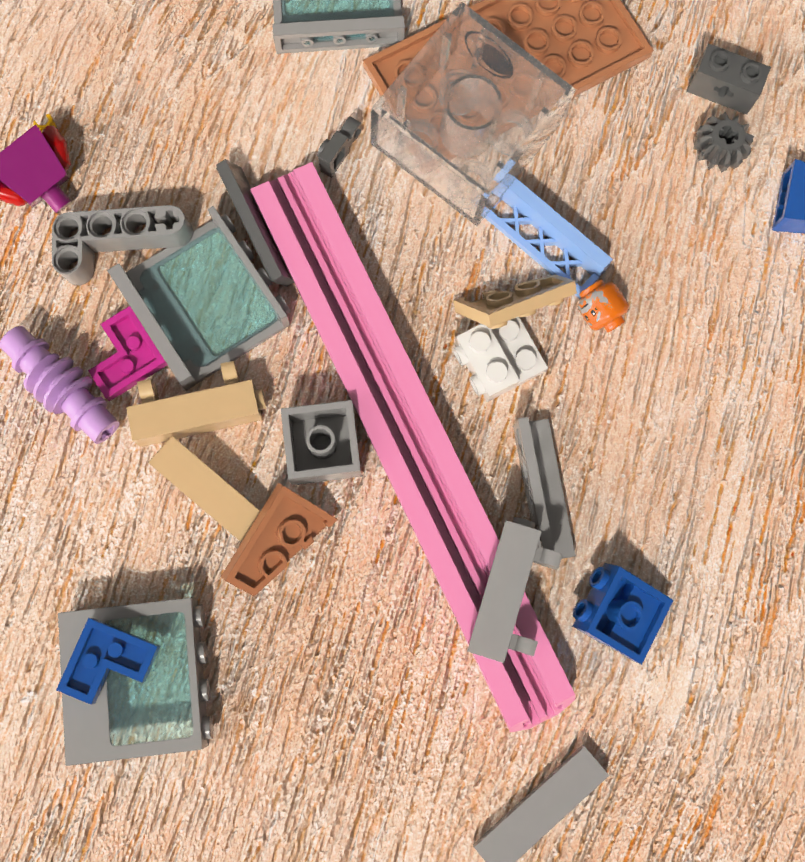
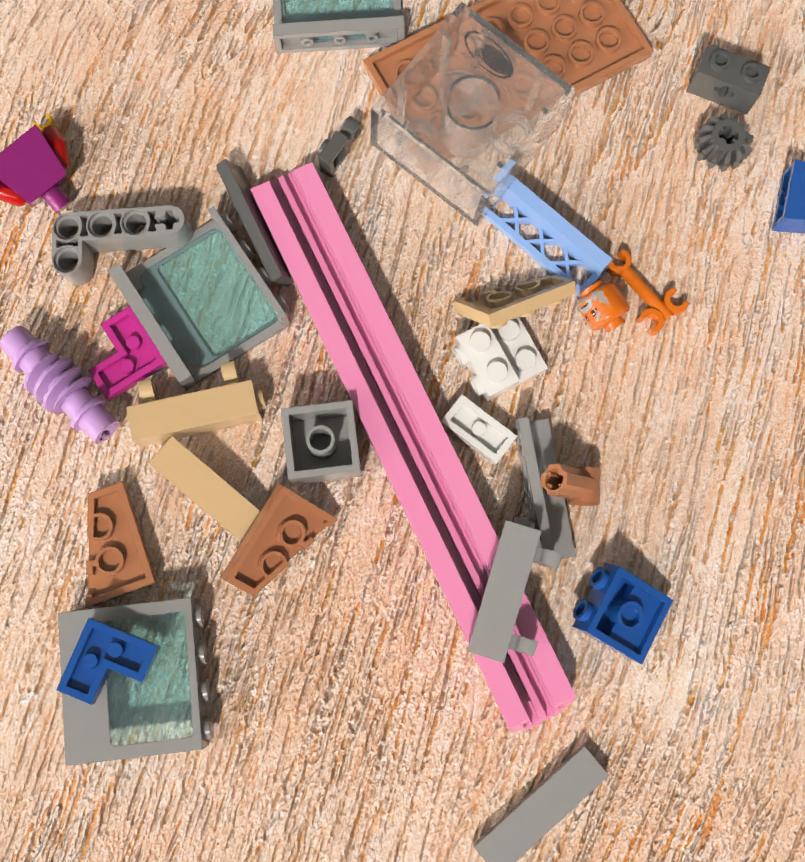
(117, 550): none -> nougat wing
(478, 429): none -> white plate
(576, 484): none -> nougat piece
(659, 309): none -> orange bar

